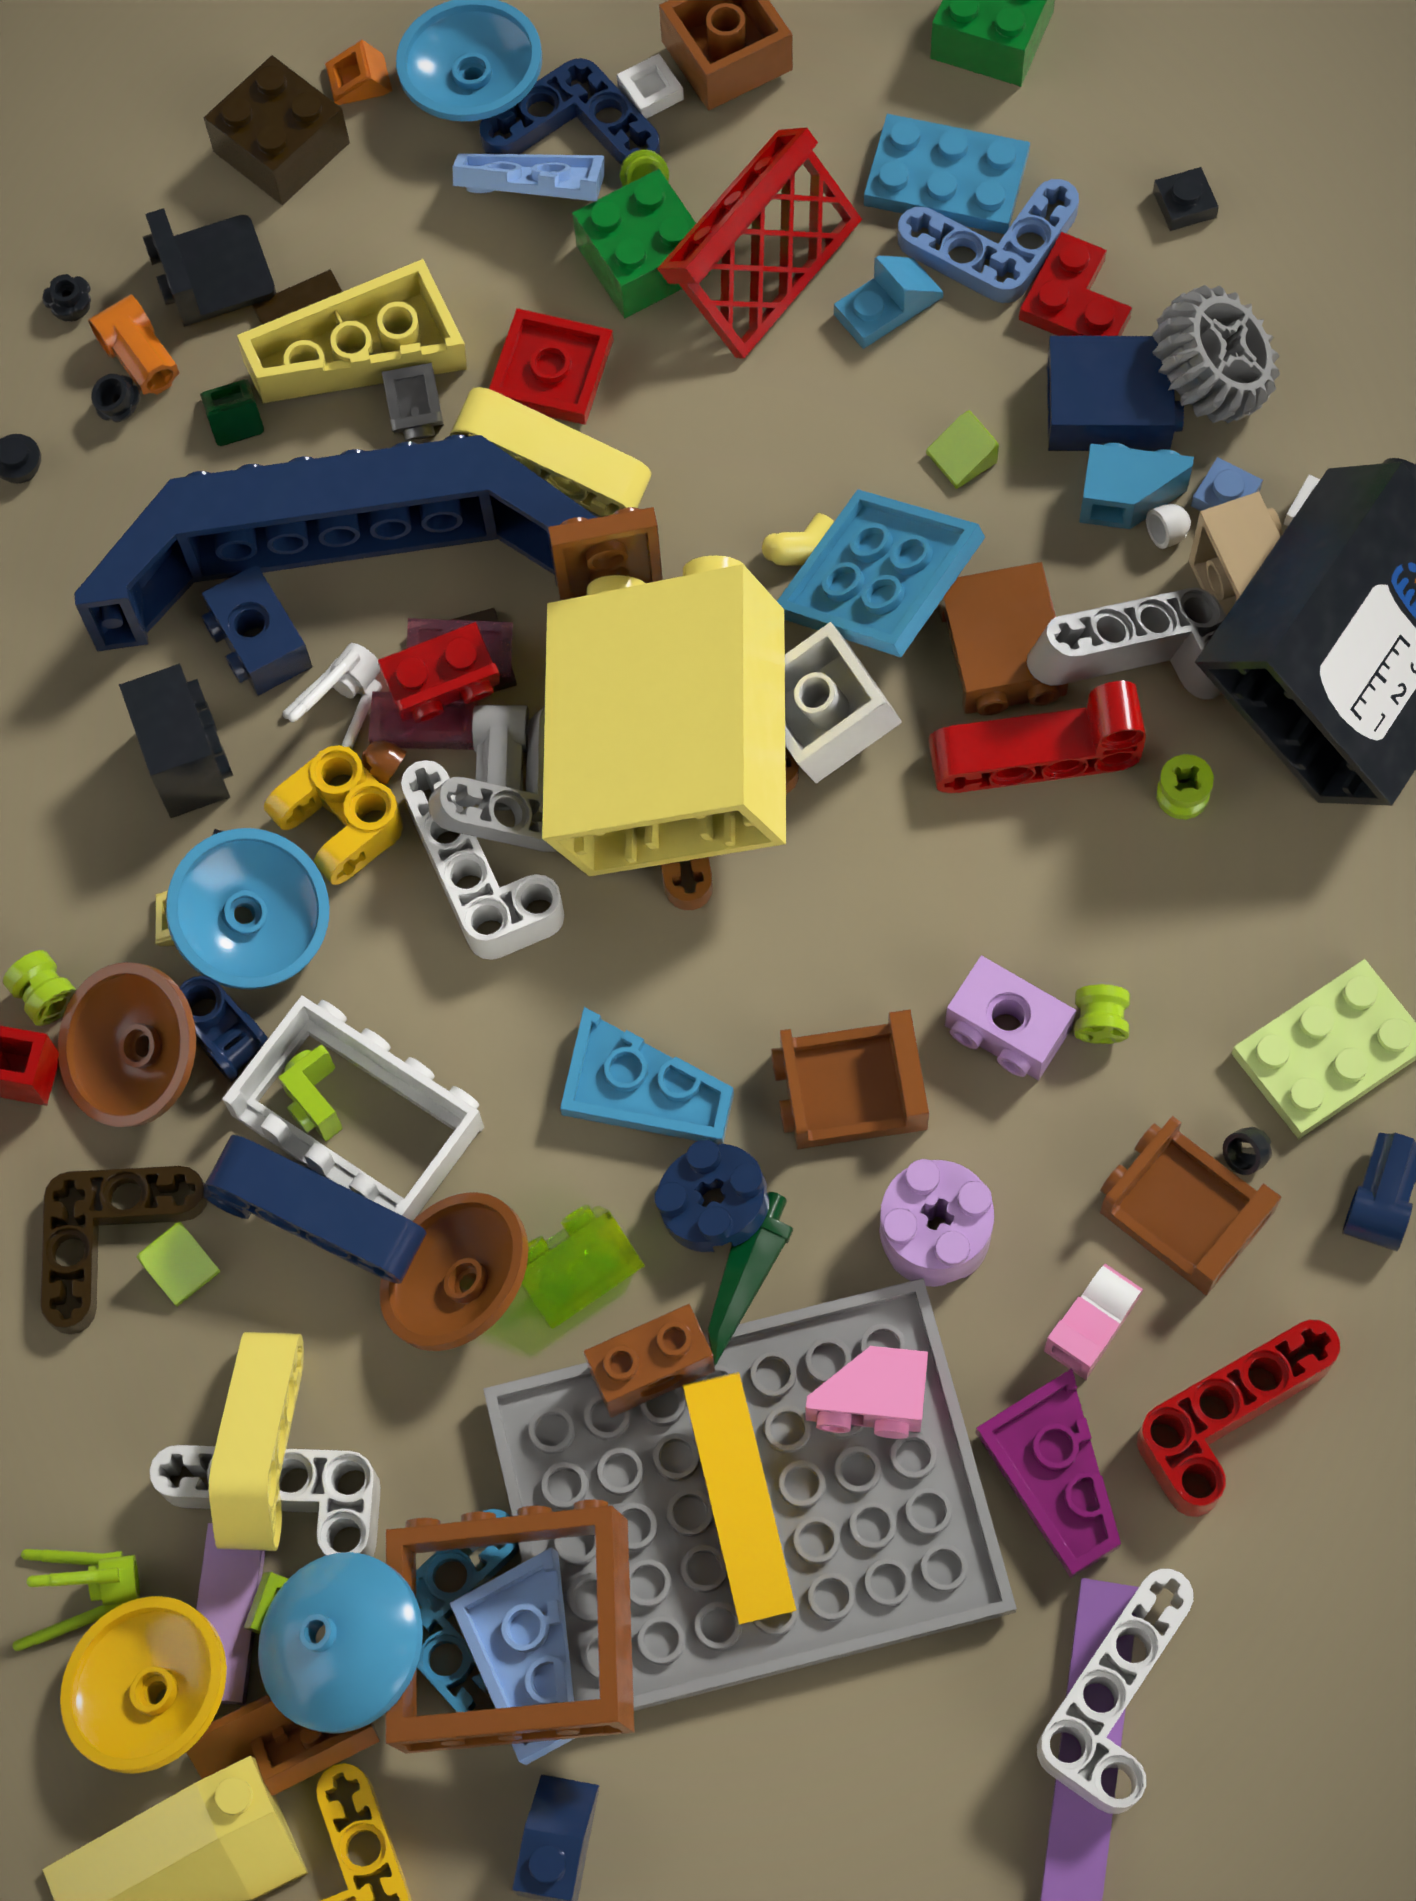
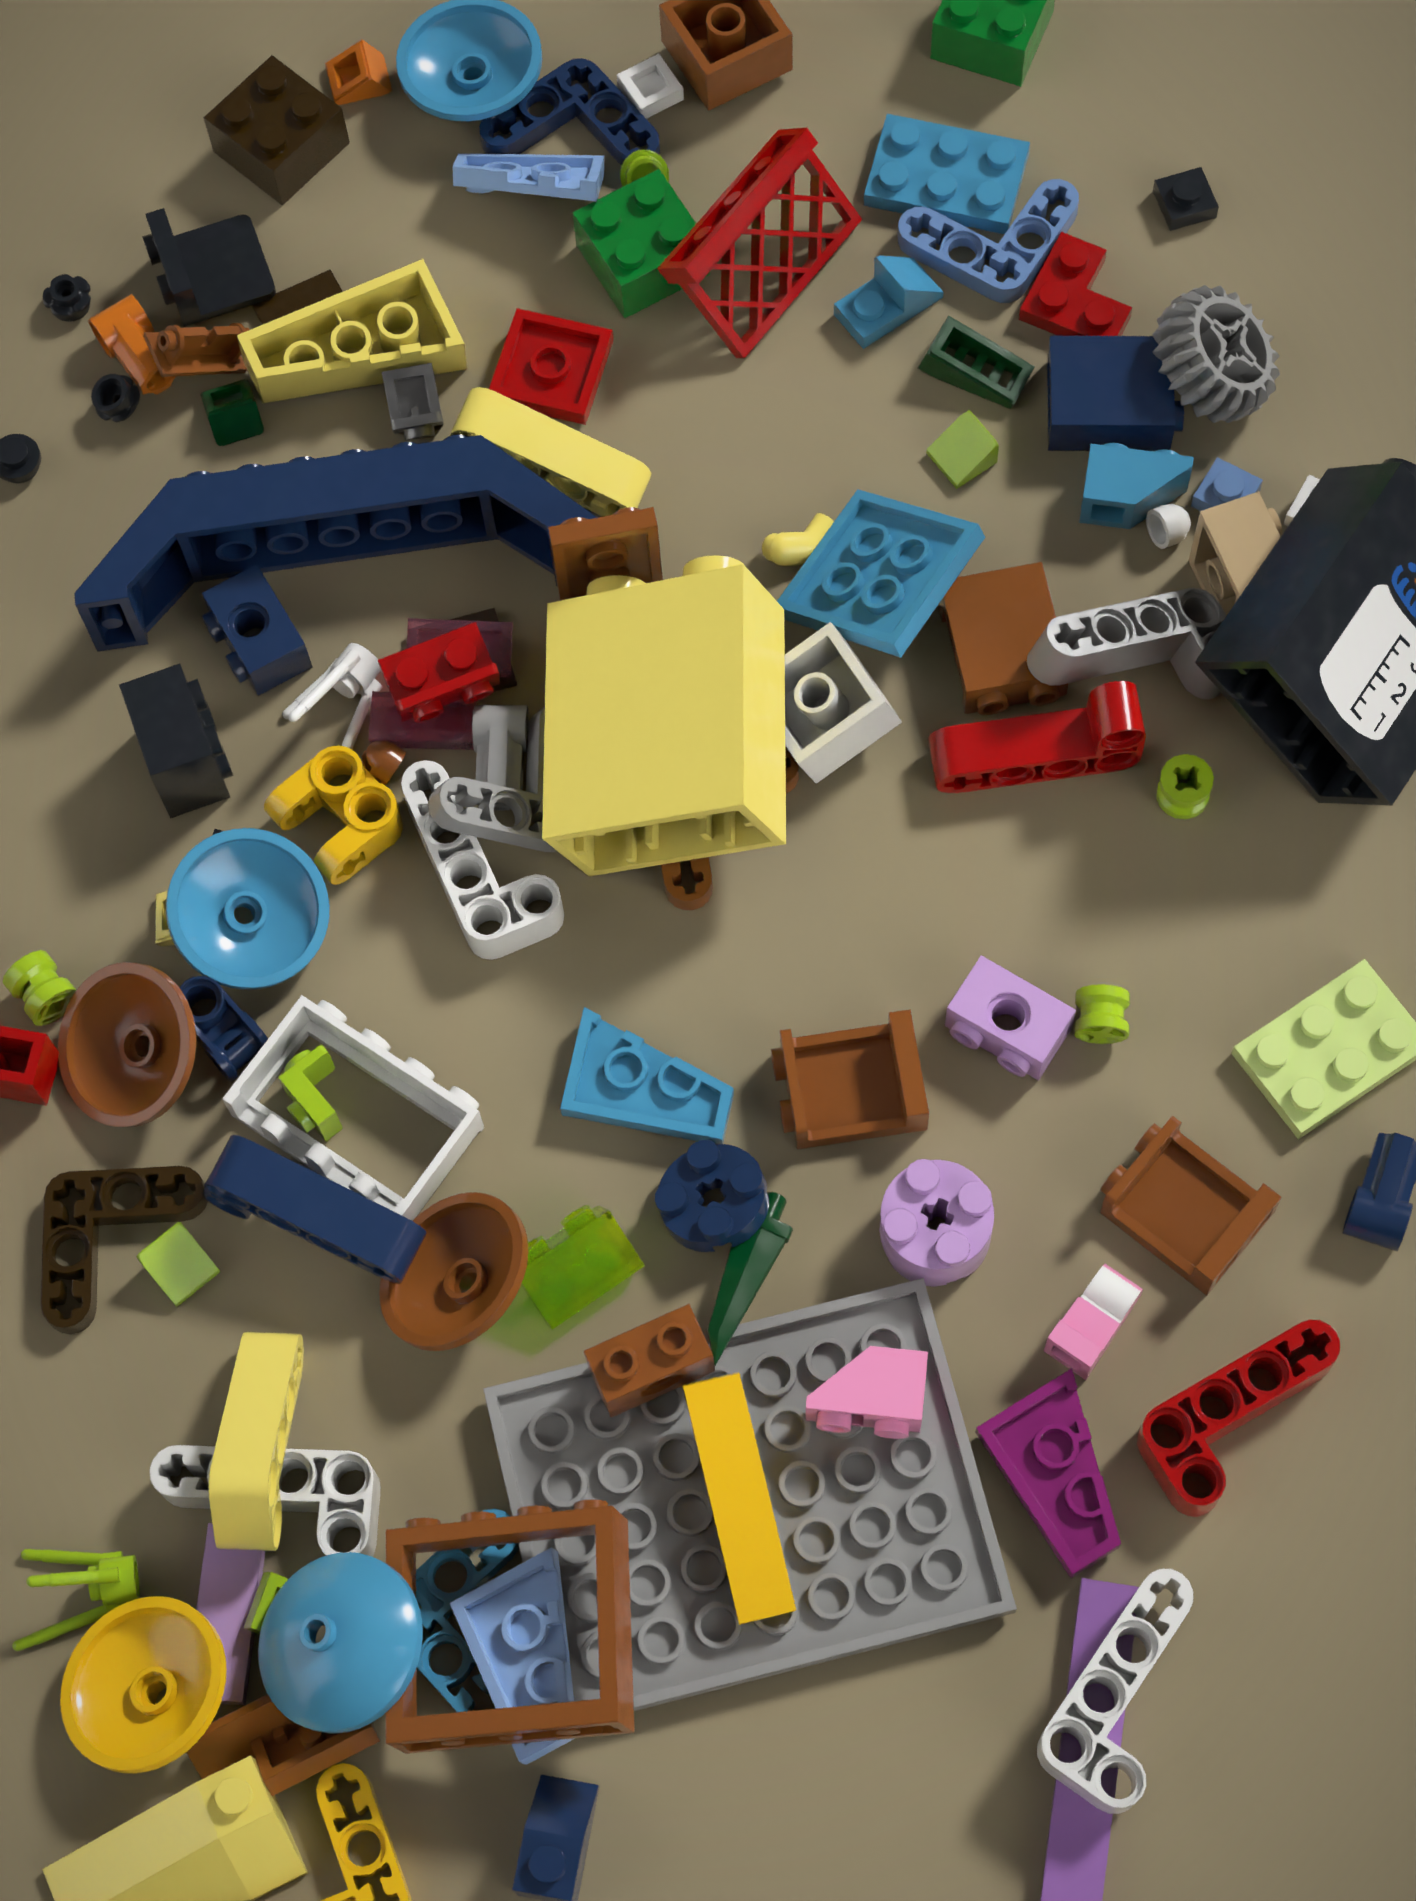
(197, 350): none -> dark orange hinge
(971, 343): none -> dark green slope
(1251, 1159): black hinge -> none

